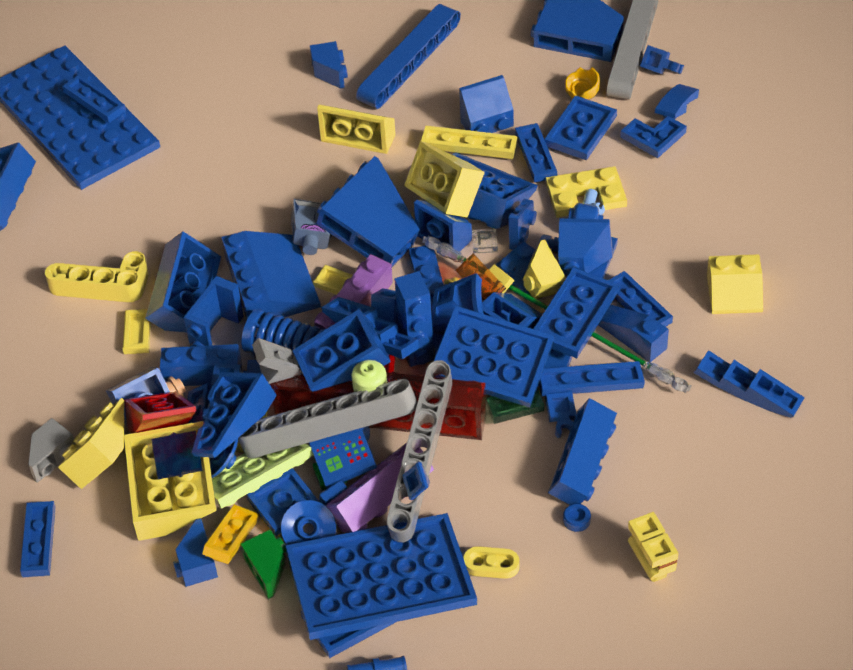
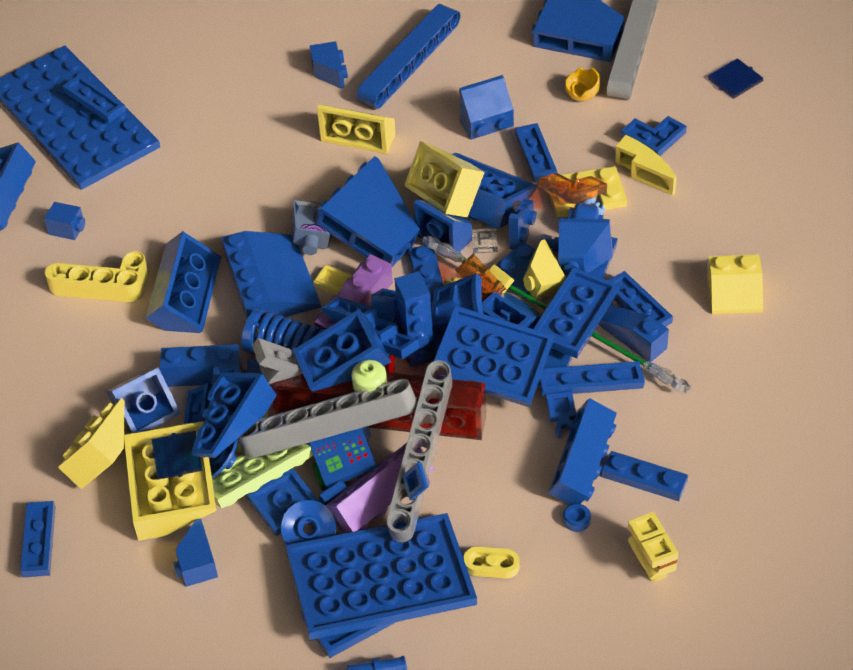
(47, 448): light grey slope -> none
(64, 221): none -> blue brick
(136, 332): light yellow tile -> none
(157, 412): red slope -> none
(175, 385): light nougat plate -> none
(217, 301): blue panel -> none
(230, 534): yellow plate -> none
(266, 560): green slope -> none
(470, 142): light yellow plate -> none
(504, 410): clear green plate -> none
(571, 190): none -> clear orange plate
(580, 127): blue plate -> none
(645, 165): none -> light yellow slope
(645, 476): none -> blue plate
(657, 60): blue plate -> none
(676, 100): blue slope -> none
(735, 78): none -> clear blue piece
(749, 386): blue slope -> none

